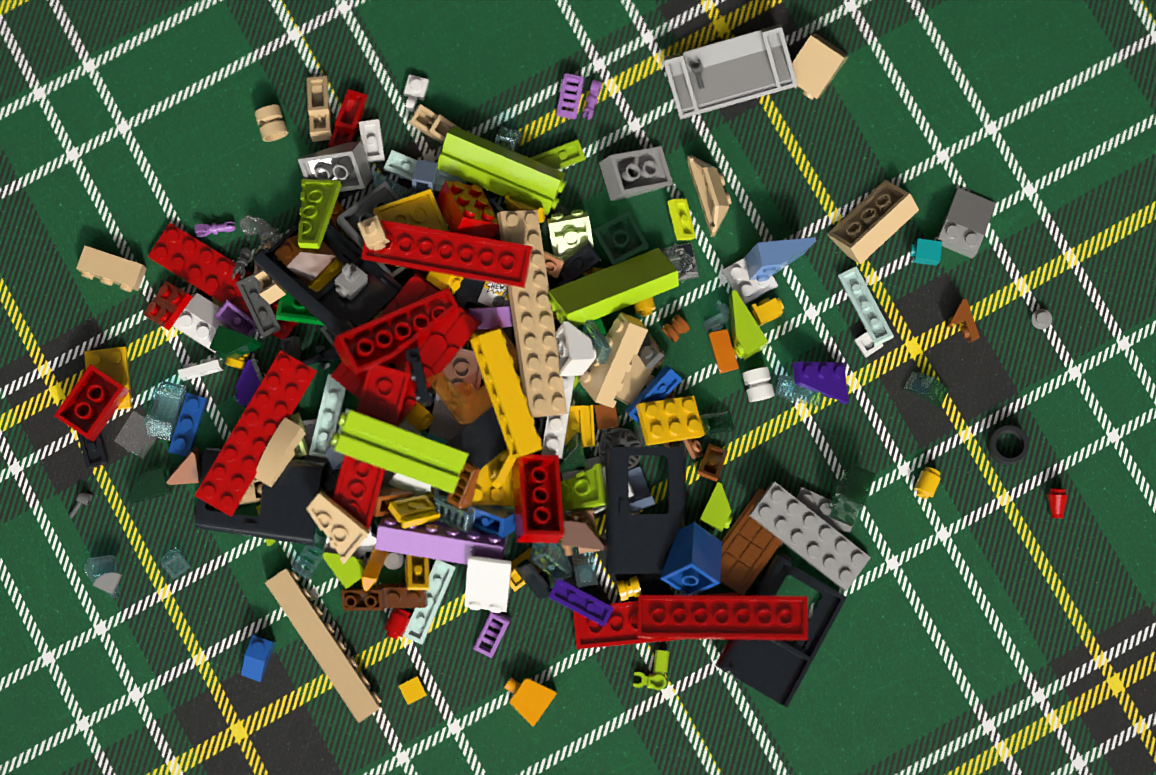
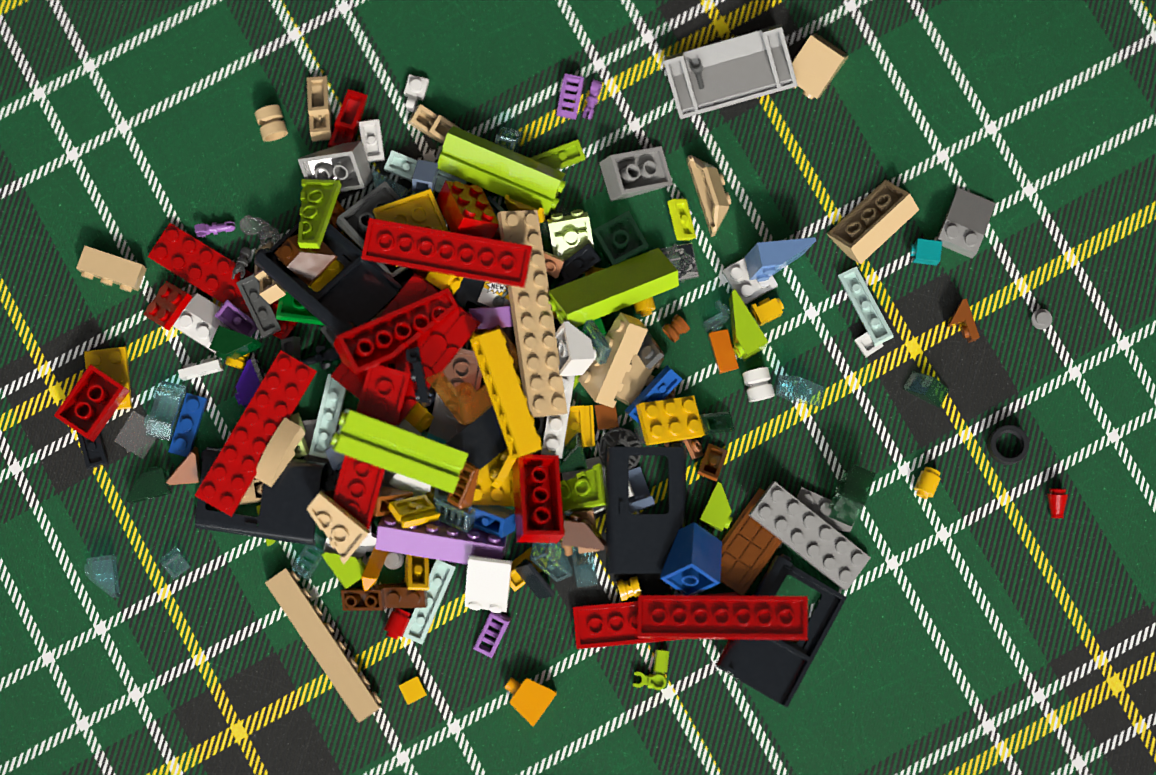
(82, 498): dark grey hand -> none
(108, 582): light grey tile -> none
(257, 657): blue slope -> none
(350, 281): light grey brick -> none
(374, 233): tan brick -> none
(580, 602): dark purple plate -> none
(823, 377): dark purple wing -> none

